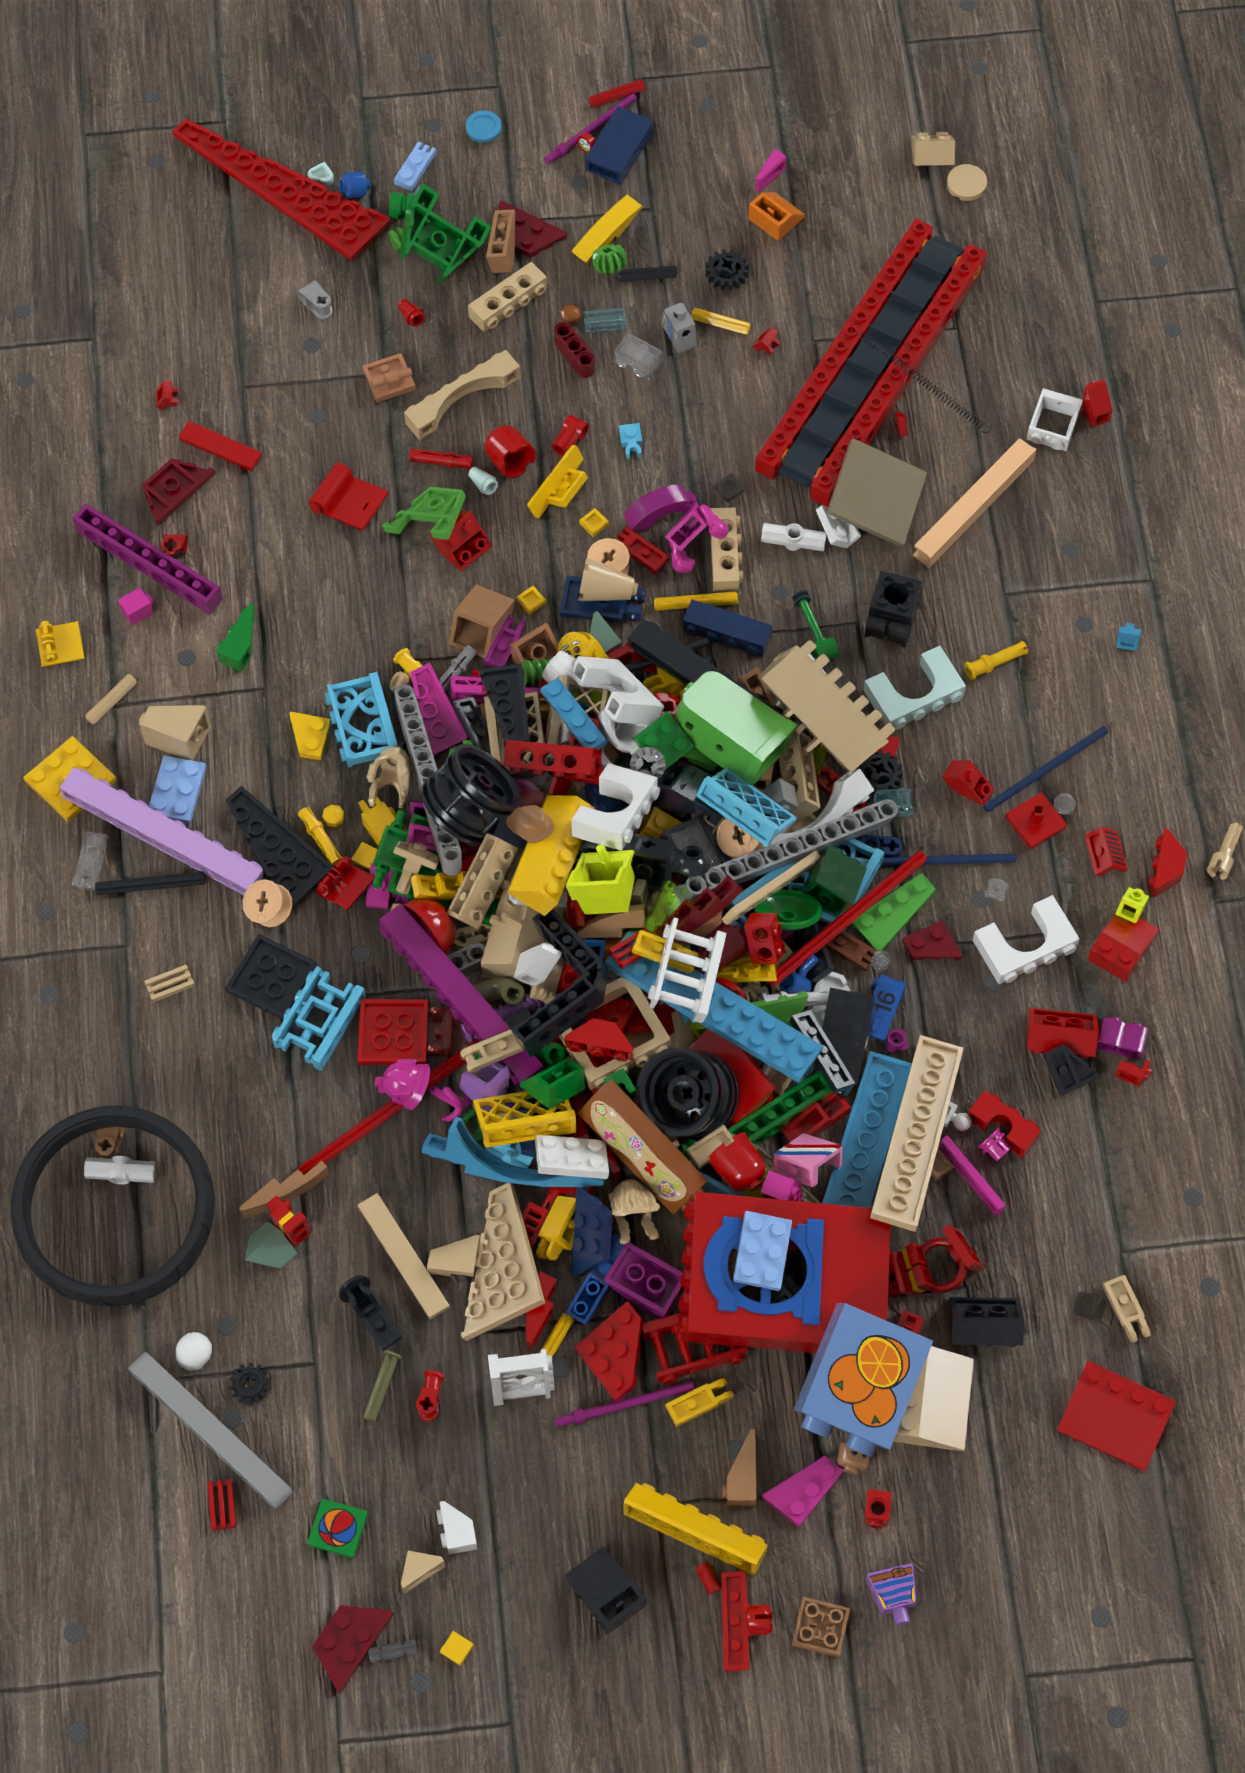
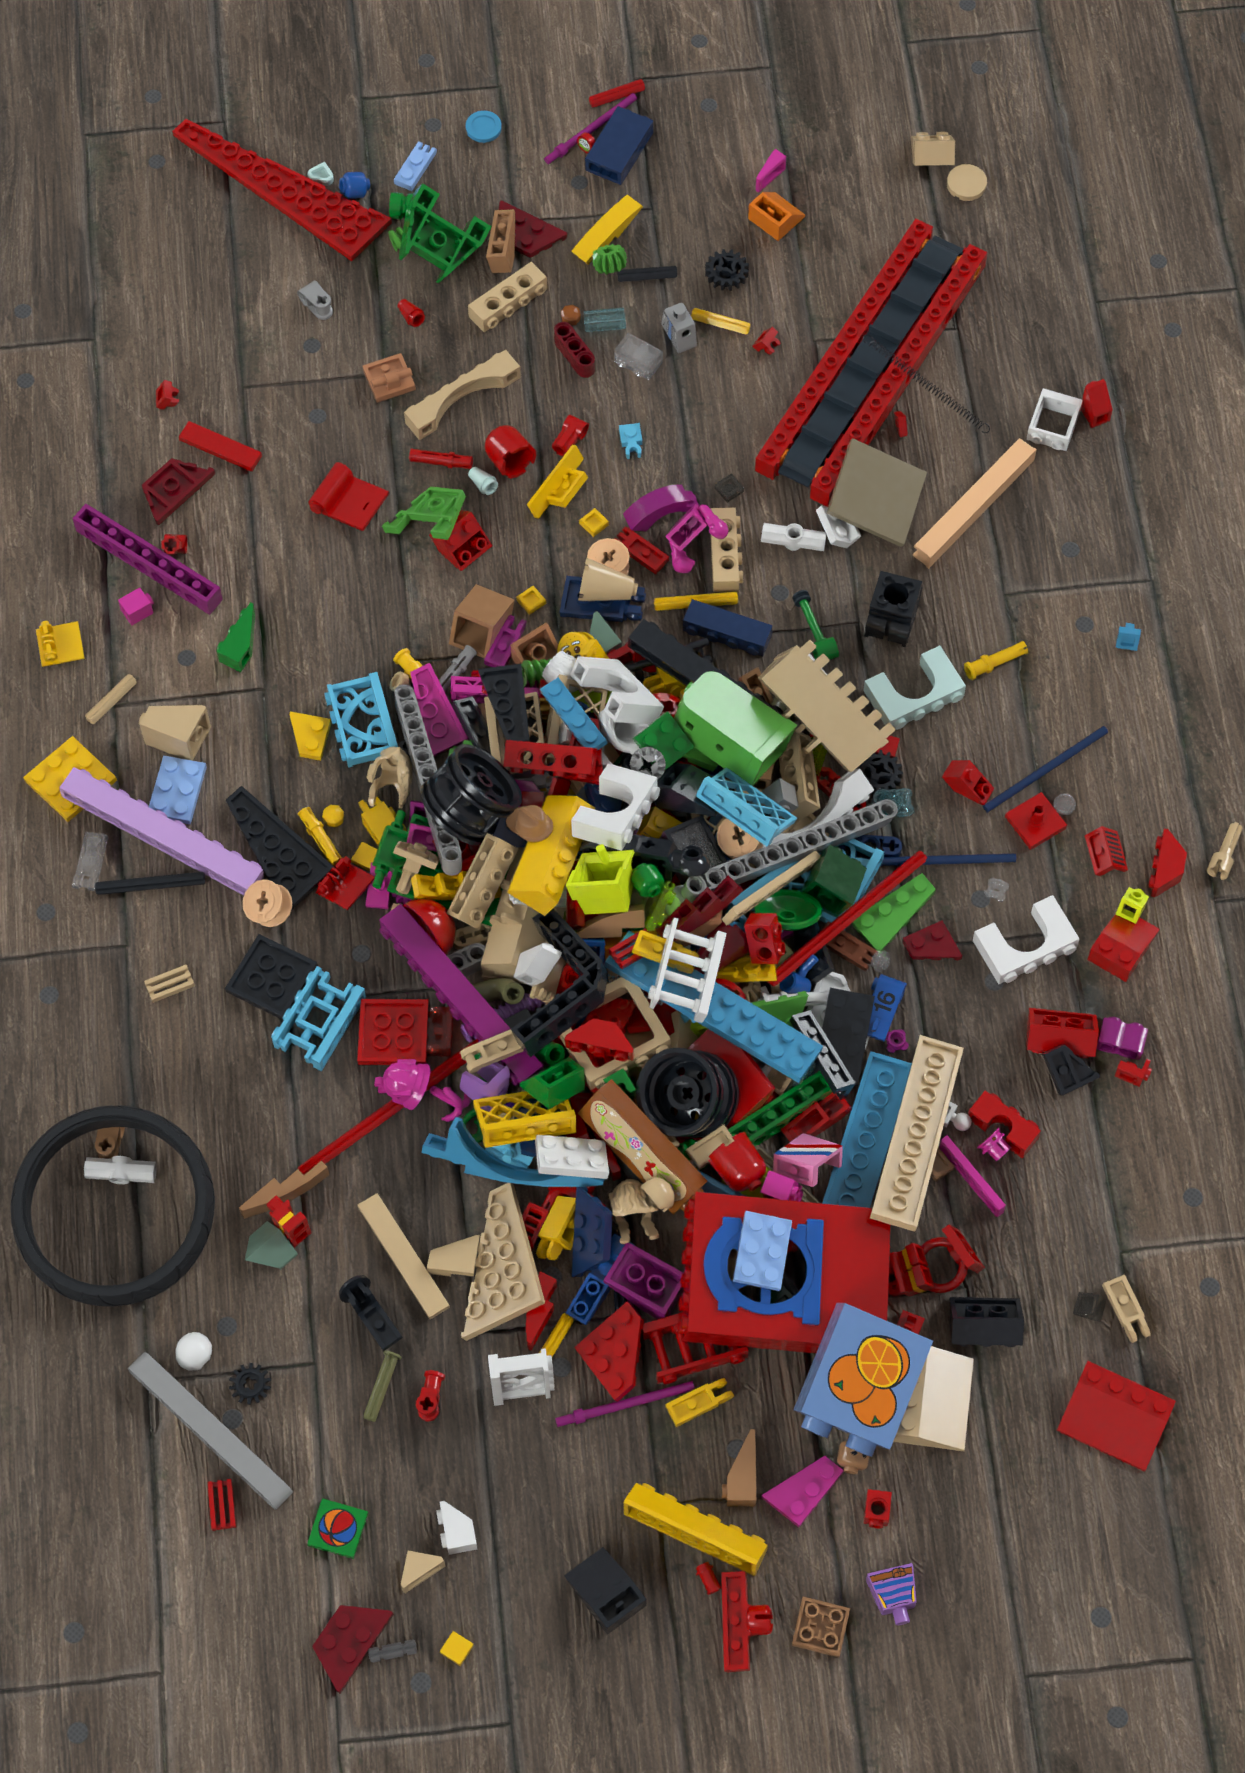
(647, 880): none -> green head
(660, 1192): none -> tan hair

